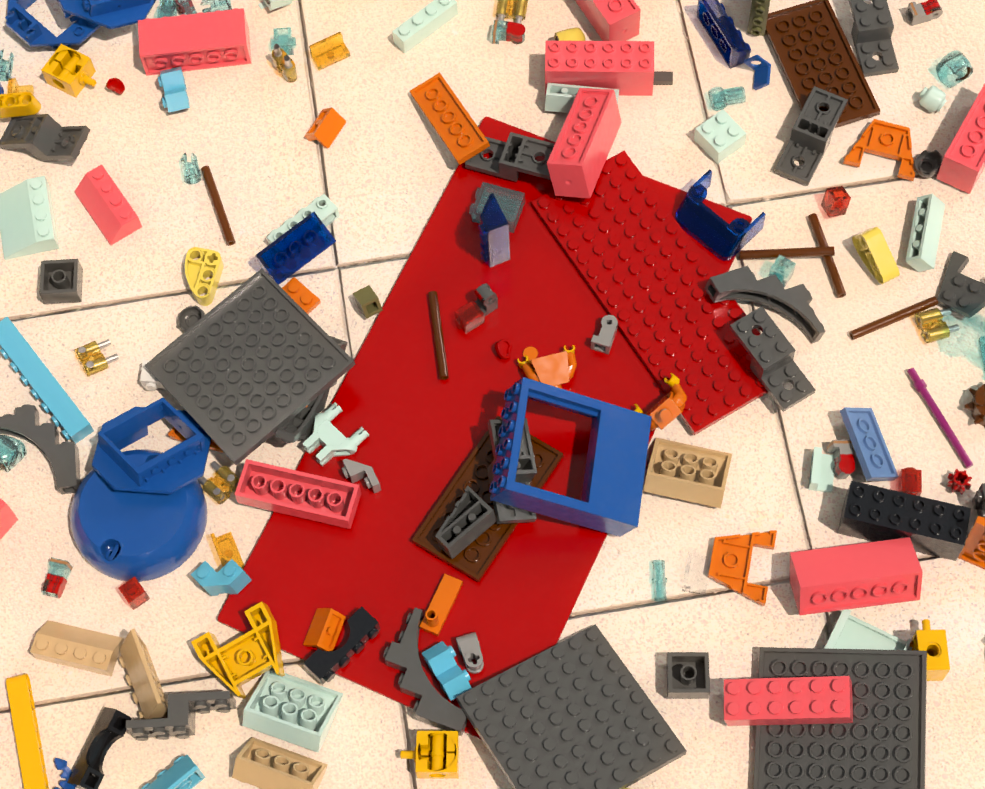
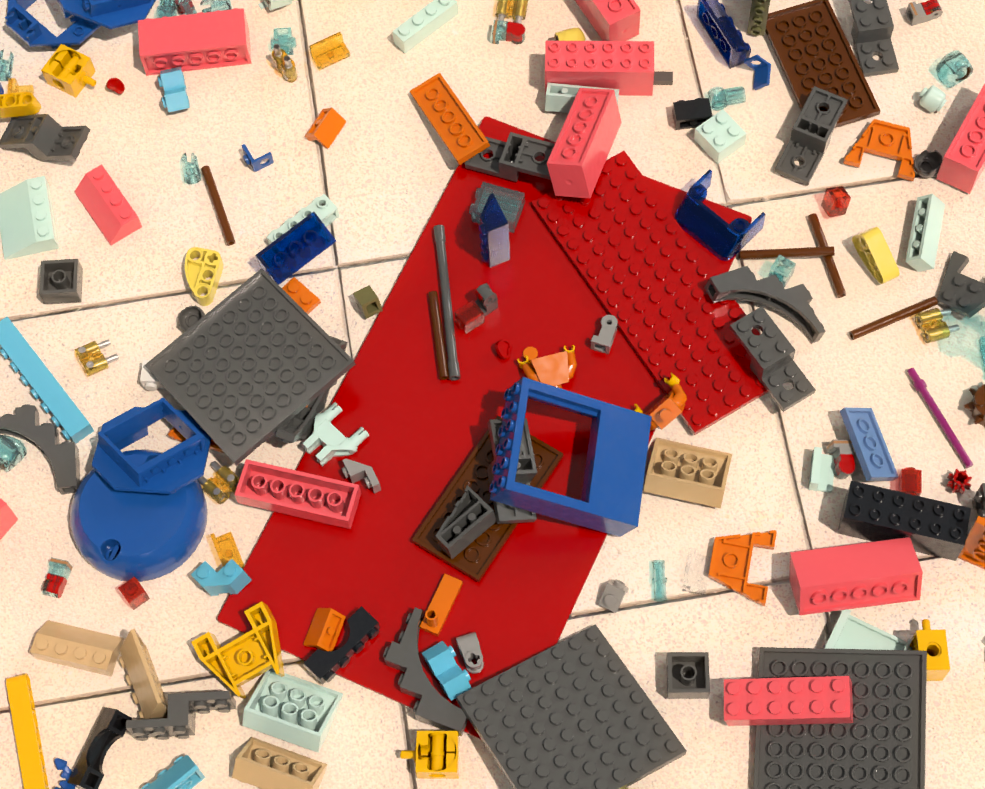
(255, 164): none -> bracket
(453, 364): none -> dark grey piece
(613, 595): none -> light grey bracket
(691, 113): none -> black brick

